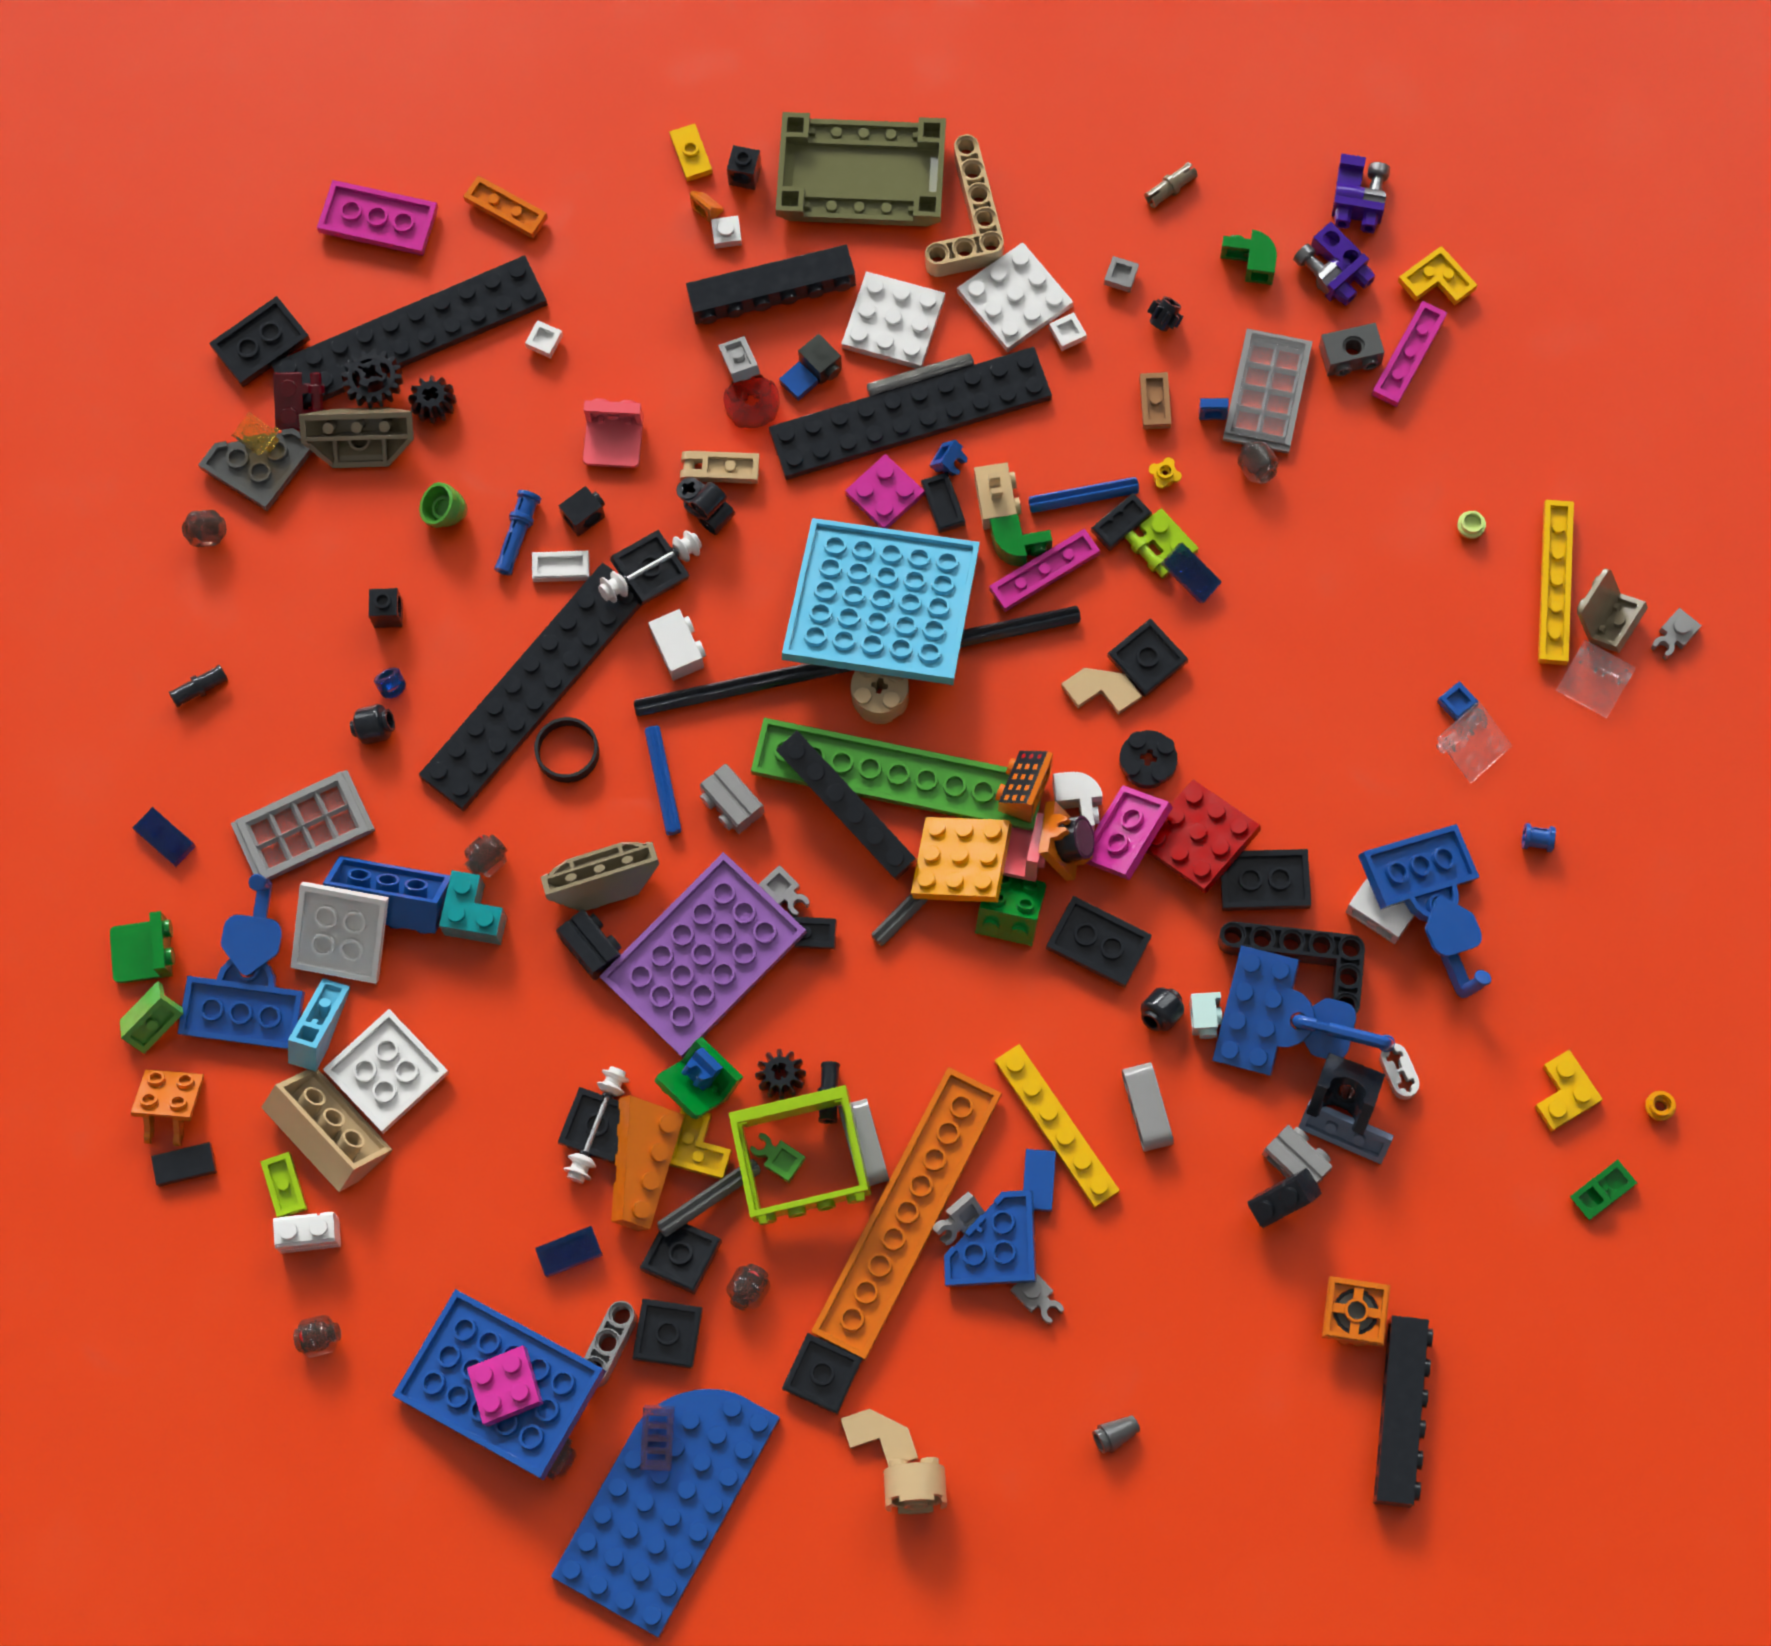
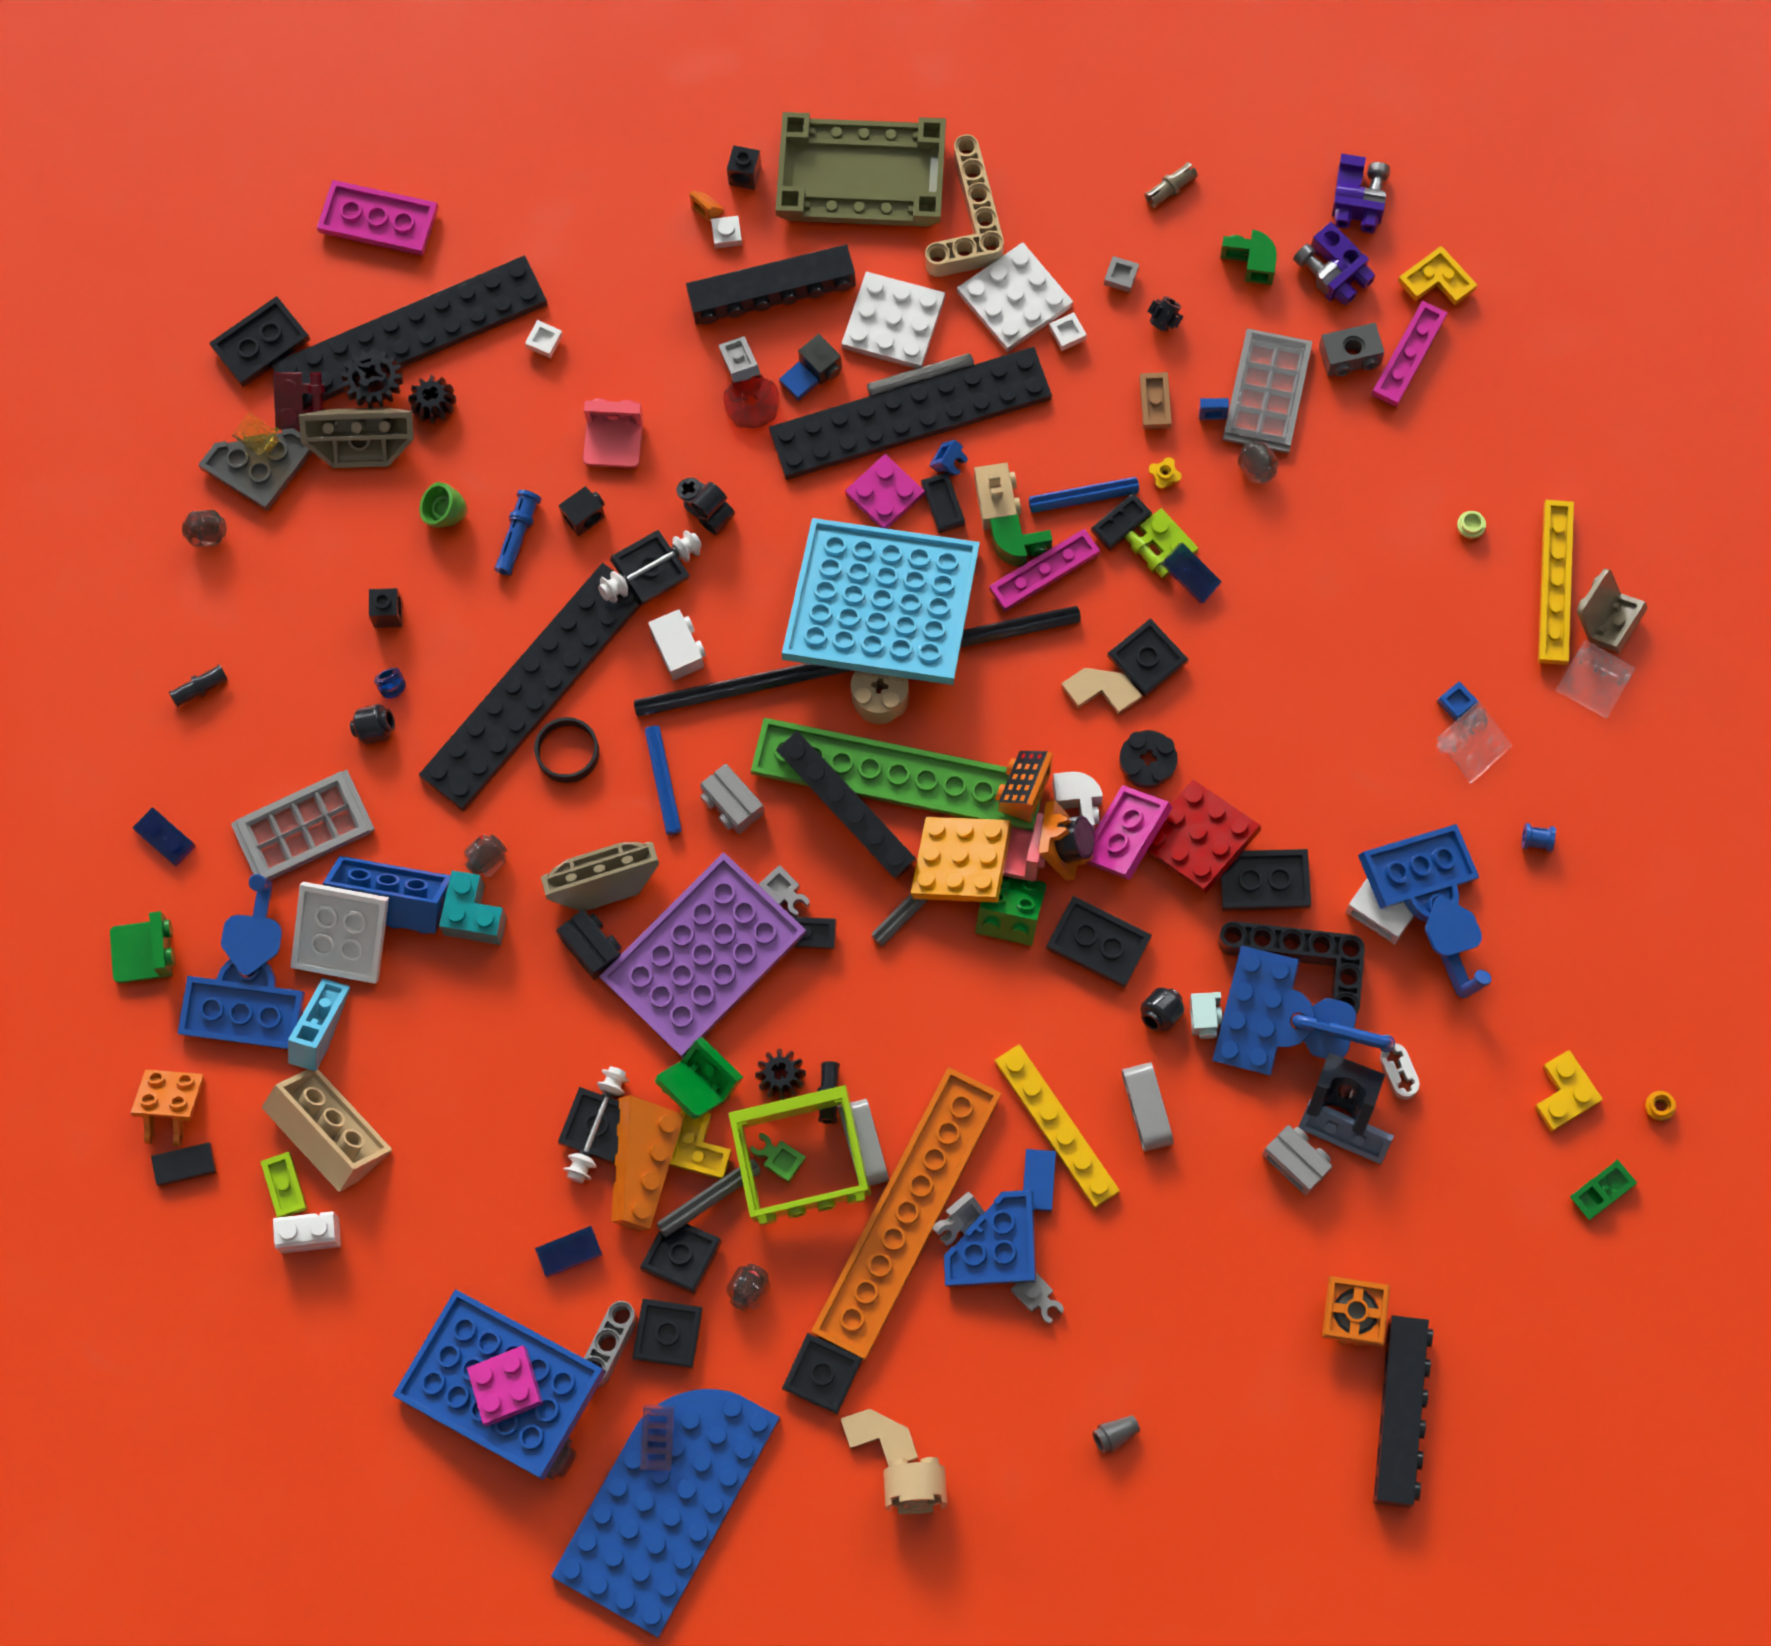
(149, 1018): bright green panel -> none
(317, 1336): clear smoke head -> none
(386, 1071): white plate -> none
(505, 207): orange plate -> none
(560, 566): white tile -> none
(691, 152): yellow plate -> none
(702, 1069): blue tile -> none
(721, 466): tan plate -> none
(1284, 1198): black brick -> none
(1676, 631): light grey plate -> none

